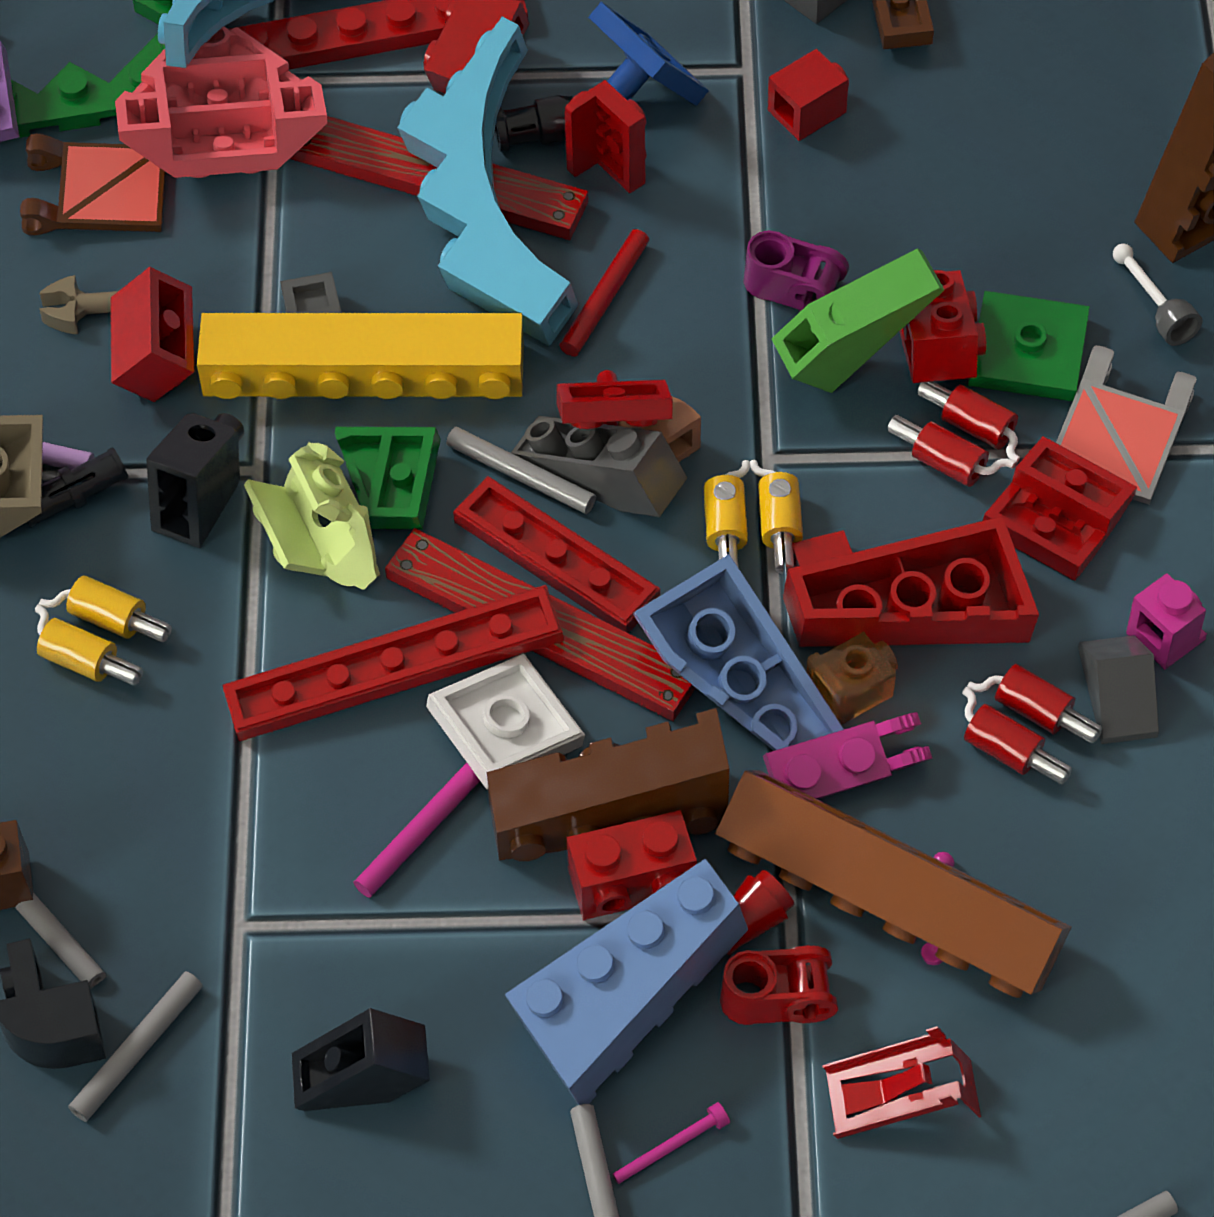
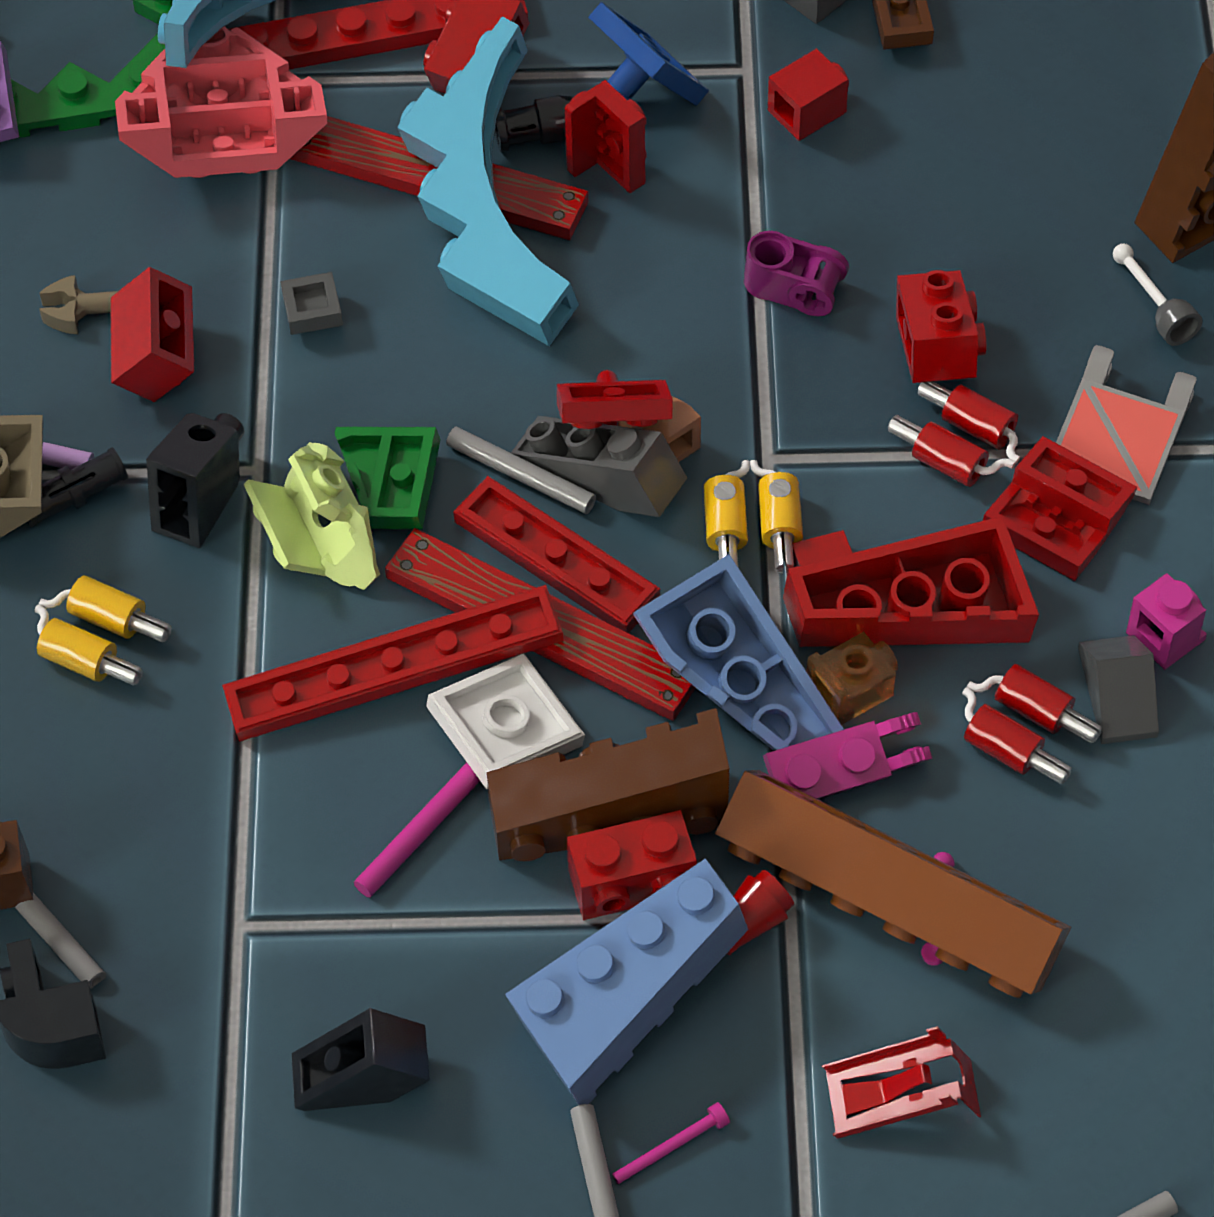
(99, 188): flag -> none
(135, 1046): light grey piece -> none
(361, 355): yellow brick -> none
(604, 292): red bar -> none
(783, 986): red piece -> none
(855, 321): bright green slope -> none
(1031, 345): green plate -> none

